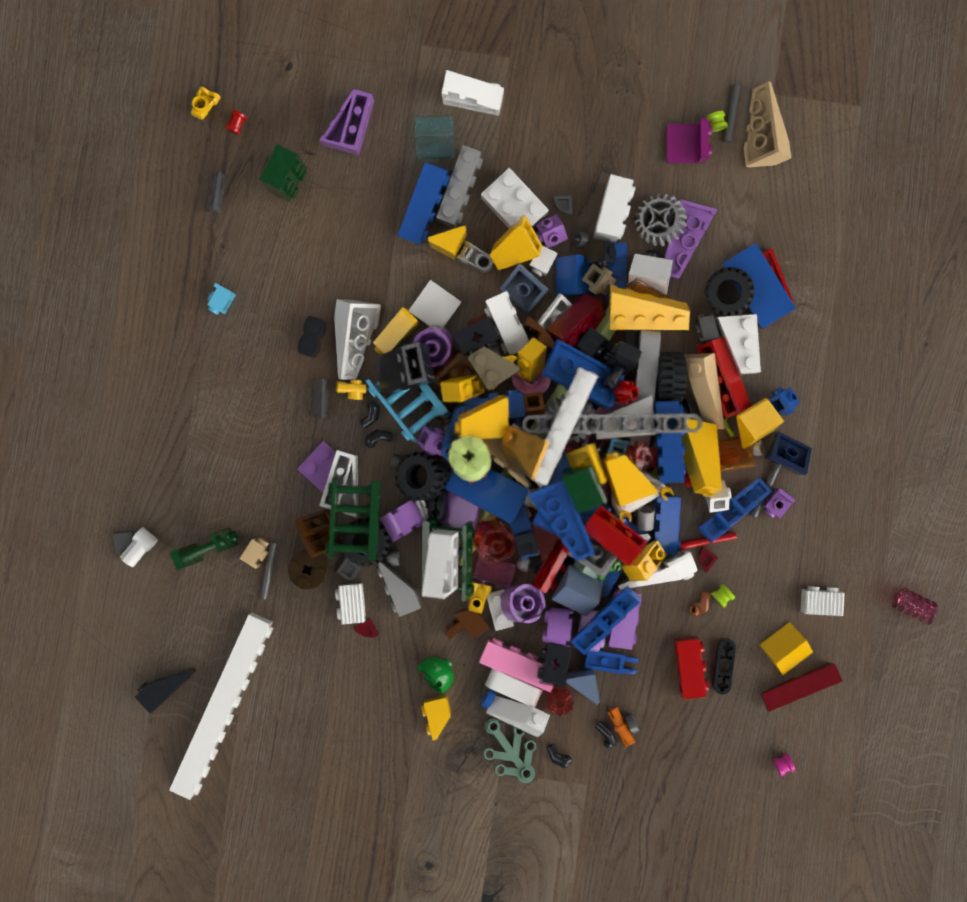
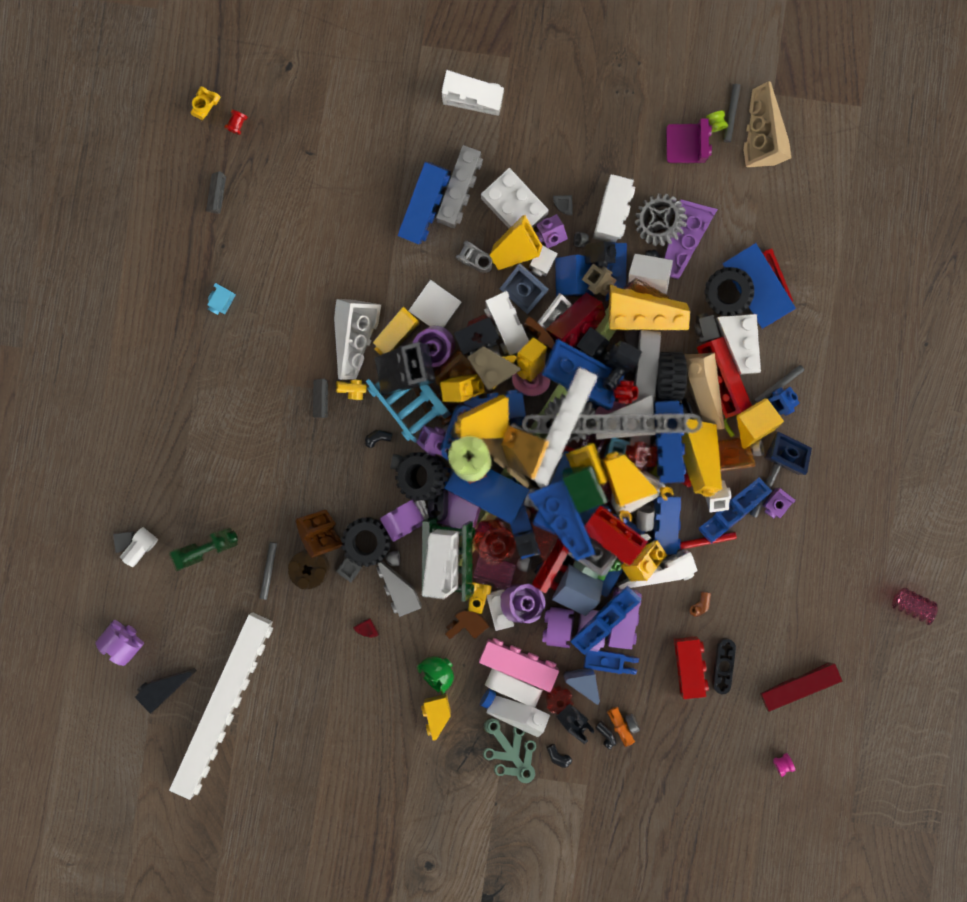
(119, 643): none -> medium lavender brick
(254, 552): tan brick -> none
(283, 173): dark green brick -> none
(314, 330): black brick -> none
(318, 465): medium lavender wing -> none
(346, 471): white wedge -> none
(350, 125): medium lavender wedge -> none
(351, 603): white brick -> none
(371, 510): dark green fence -> none
(373, 414): black arm -> none
(434, 137): clear light blue slope -> none
(449, 242): yellow slope -> none
(533, 404): dark orange brick -> none
(560, 656): black brick -> none
(575, 722): none -> black hinge
(706, 559): dark red tile -> none
(723, 595): lime wheel -> none
(781, 383): none -> dark grey bar
(786, 648): yellow slope -> none
(822, 601): white brick -> none

